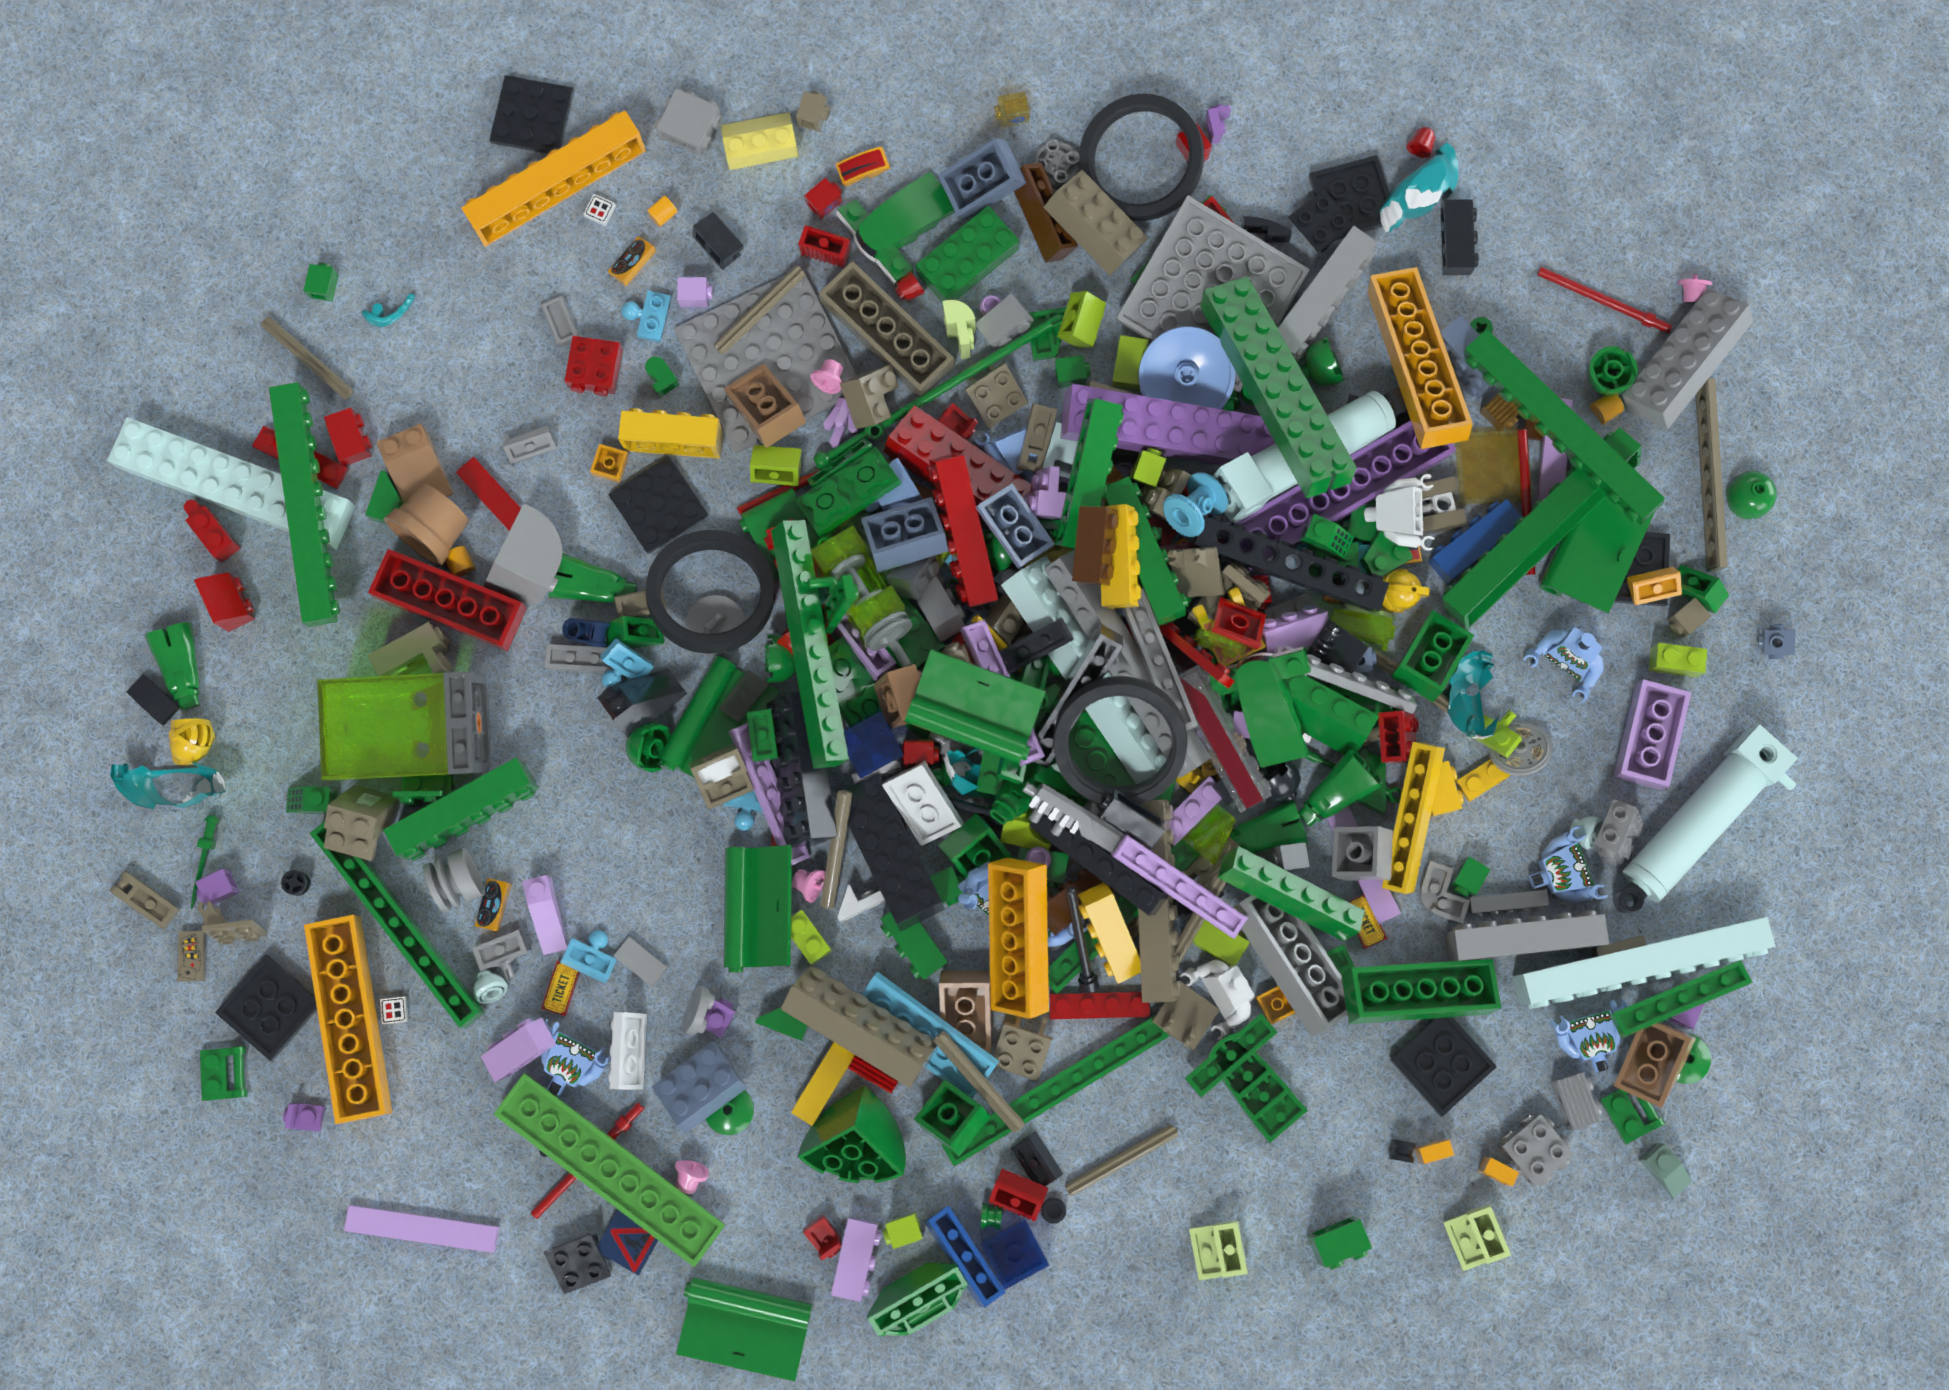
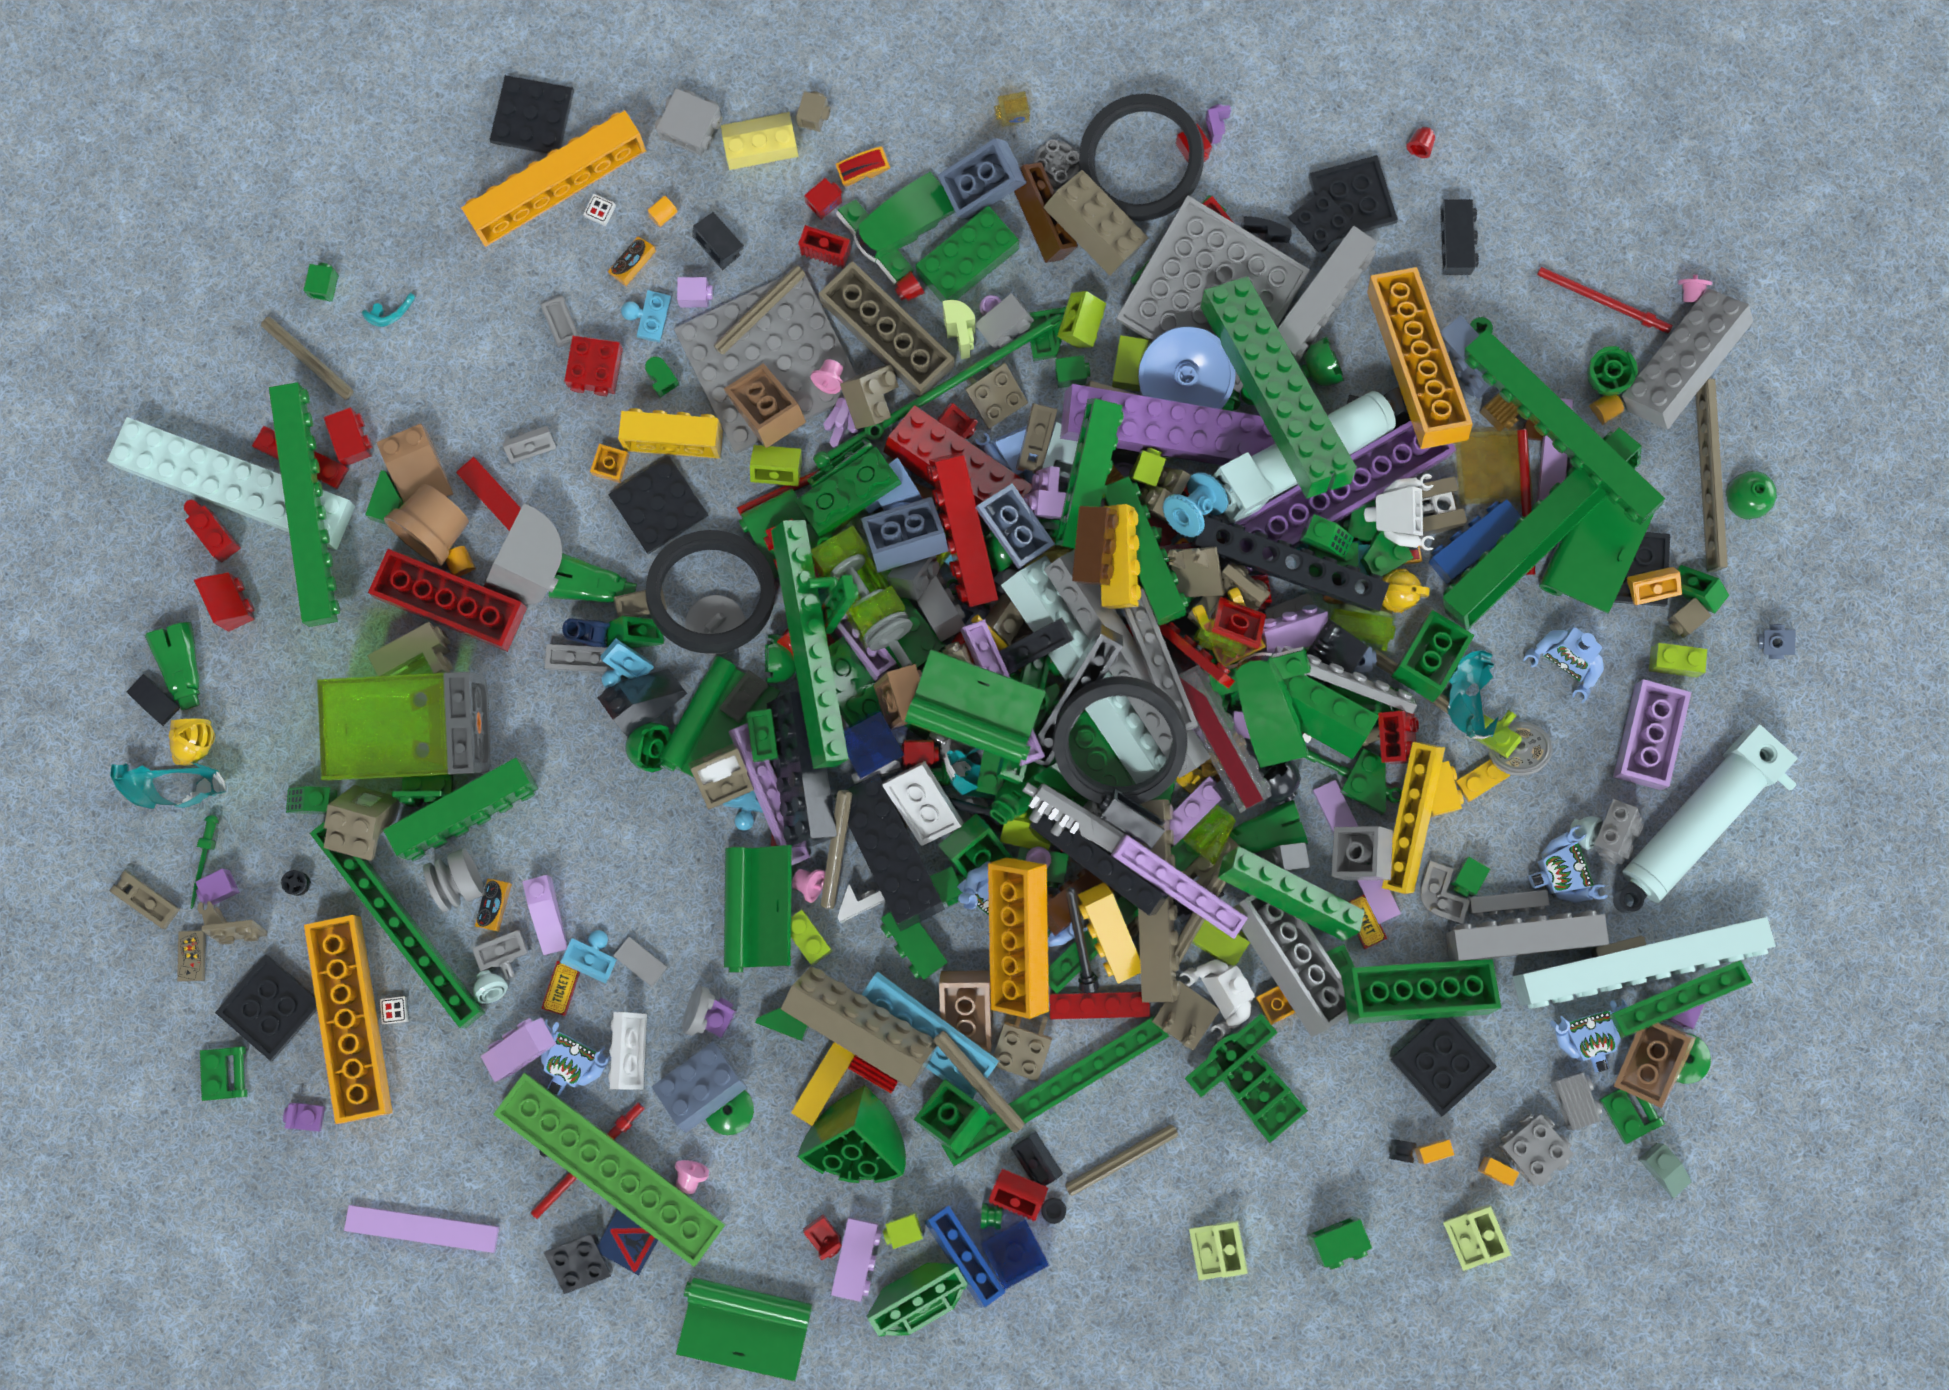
(1340, 788): green piece -> none
(1421, 189): teal animal -> none

